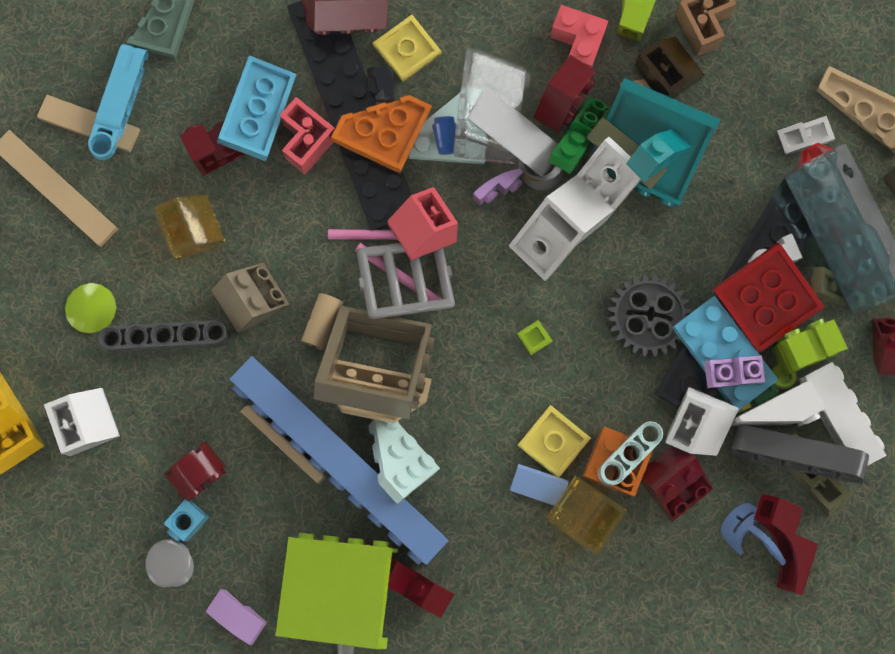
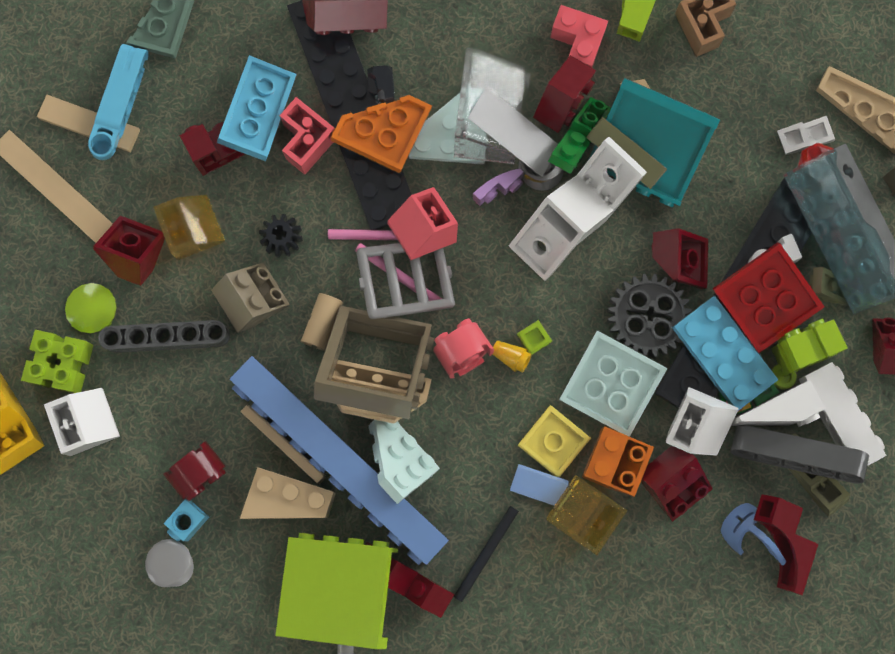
(48, 349): none -> lime brick
(130, 249): none -> dark red slope
(235, 617): lavender slope -> none
(285, 498): none -> tan wedge
(291, 231): none -> black gear
(407, 48): light yellow tile -> none
(444, 134): blue cone -> none
(462, 348): none -> coral brick
(485, 554): none -> black bar
(512, 356): none -> yellow cone
(613, 383): none -> light aqua plate
(641, 447): light aqua beam -> none
(657, 153): teal slope -> none
(668, 67): dark brown slope -> none
(682, 256): none -> dark red slope
(734, 371): lavender slope -> none

